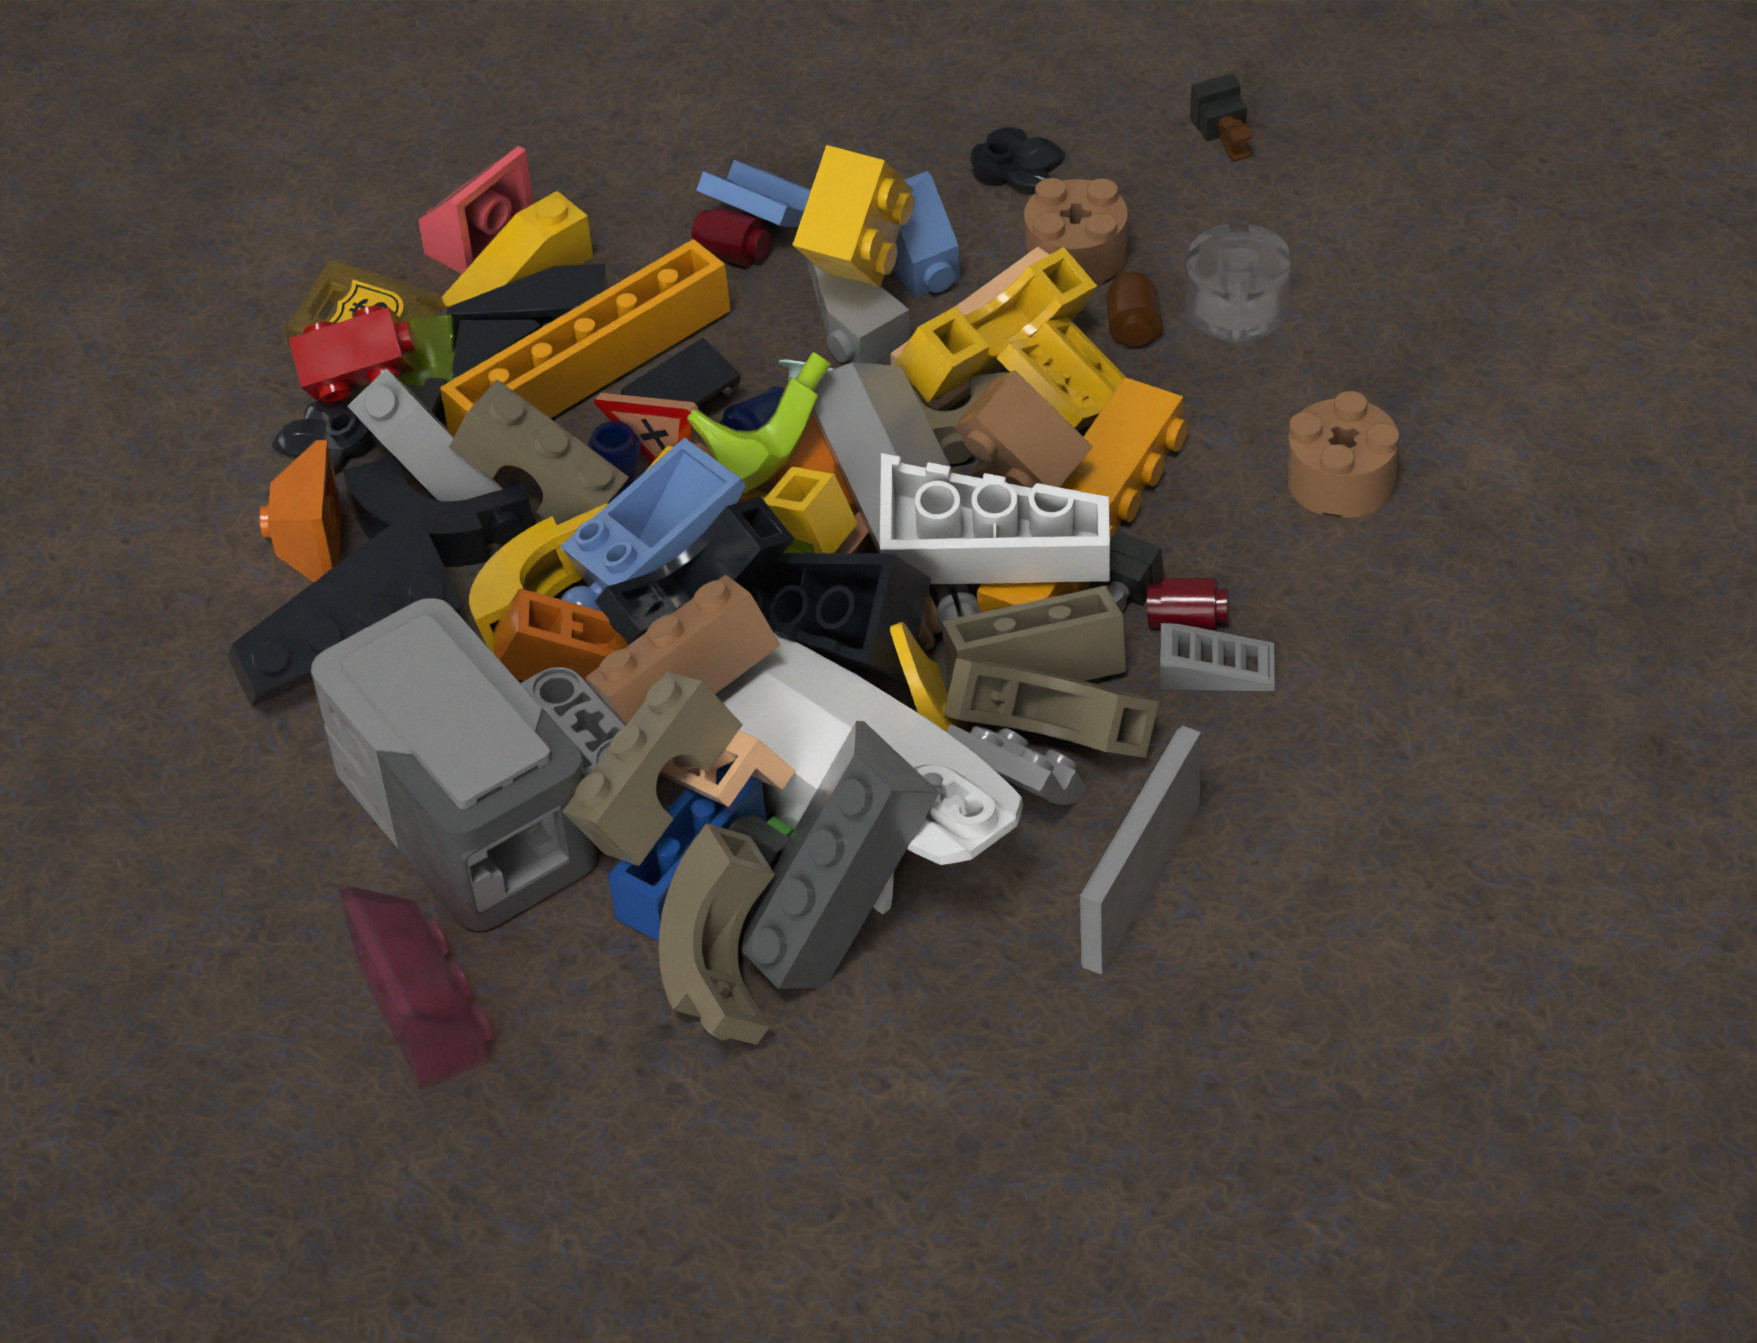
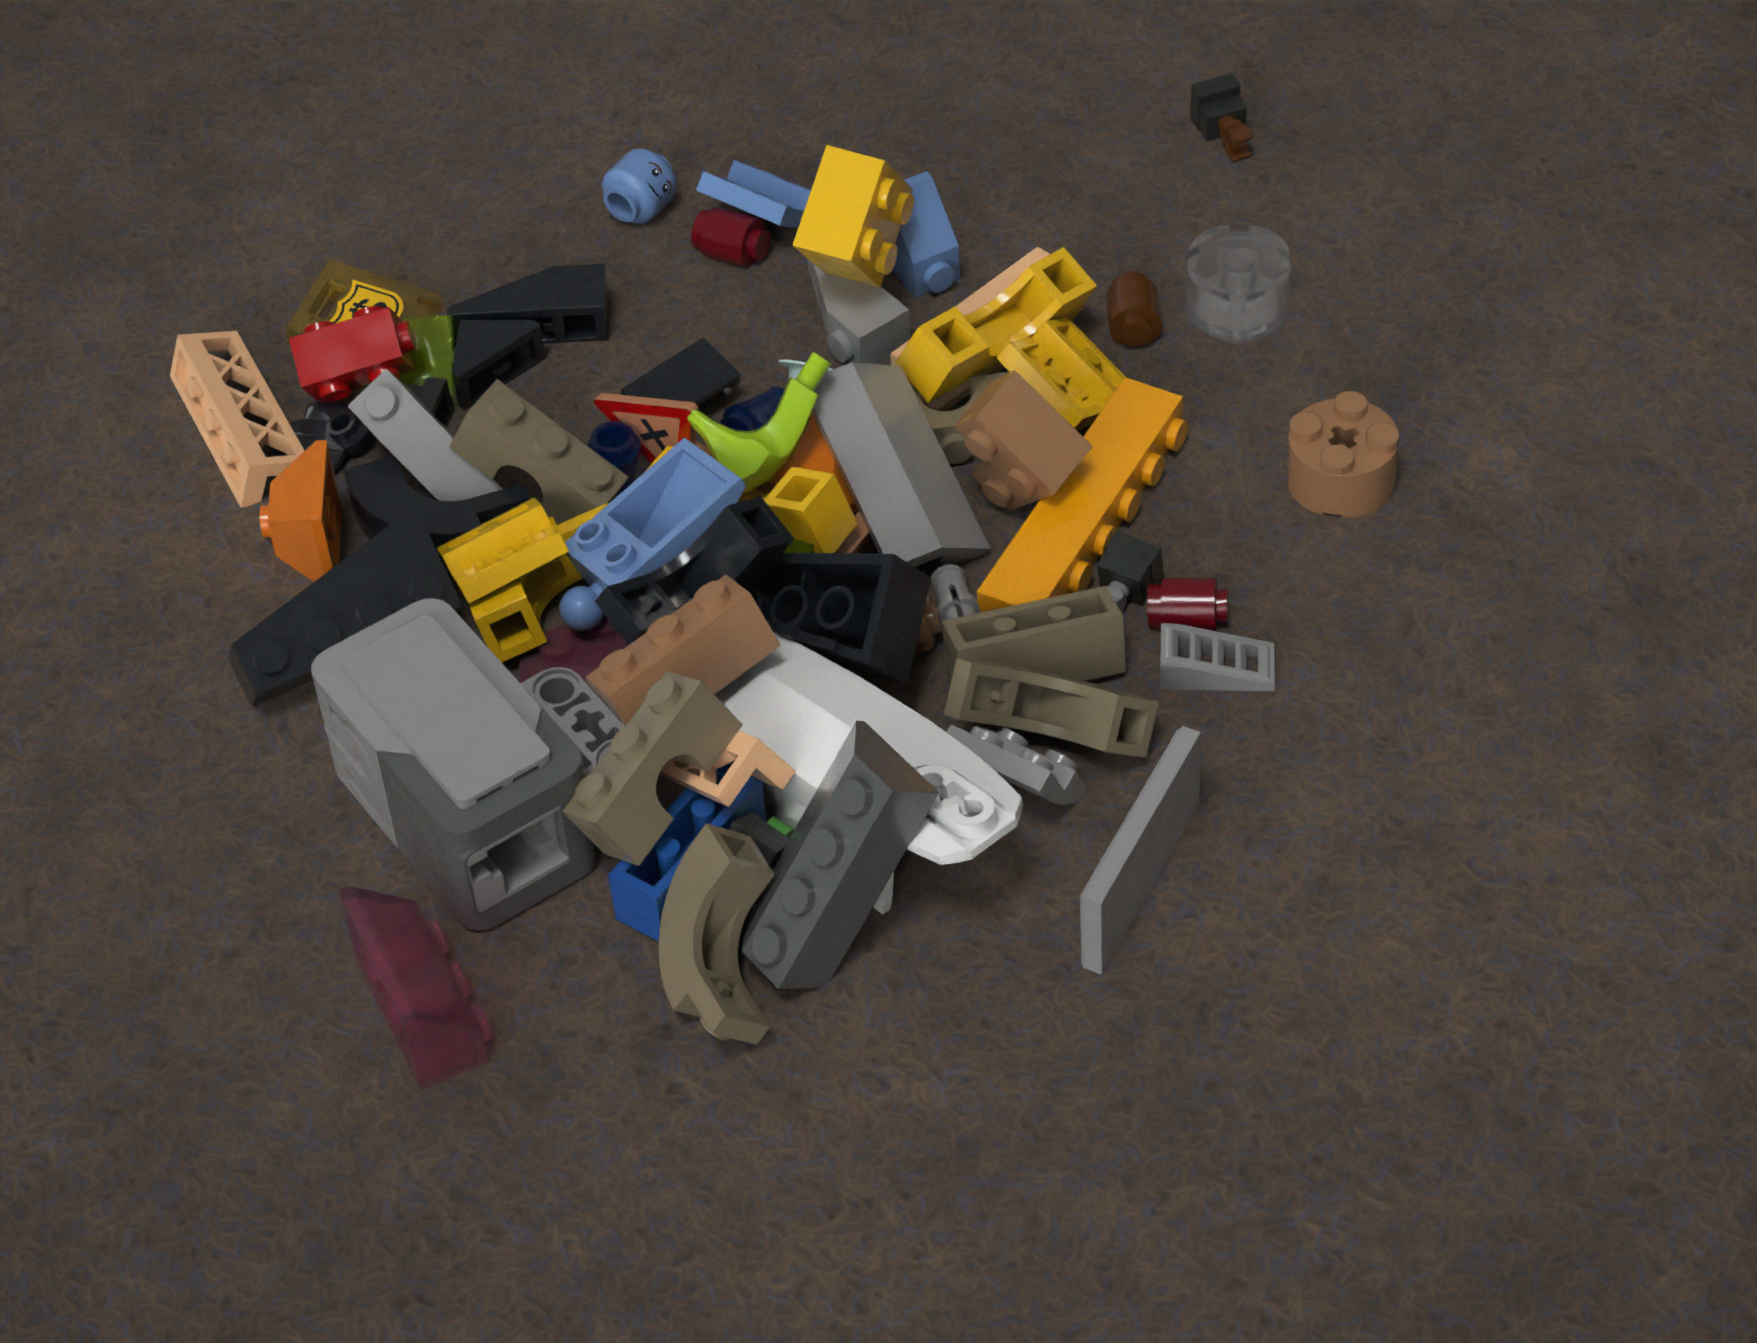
(220, 411): none -> light nougat fence
(477, 211): coral slope -> none
(502, 550): none -> yellow slope
(533, 240): yellow slope -> none
(552, 633): orange slope -> none
(602, 336): light orange brick -> none
(639, 186): none -> medium blue head
(923, 679): yellow arm -> none
(990, 529): white wedge -> none
(1014, 158): black plate -> none
(1083, 219): medium nougat brick -> none

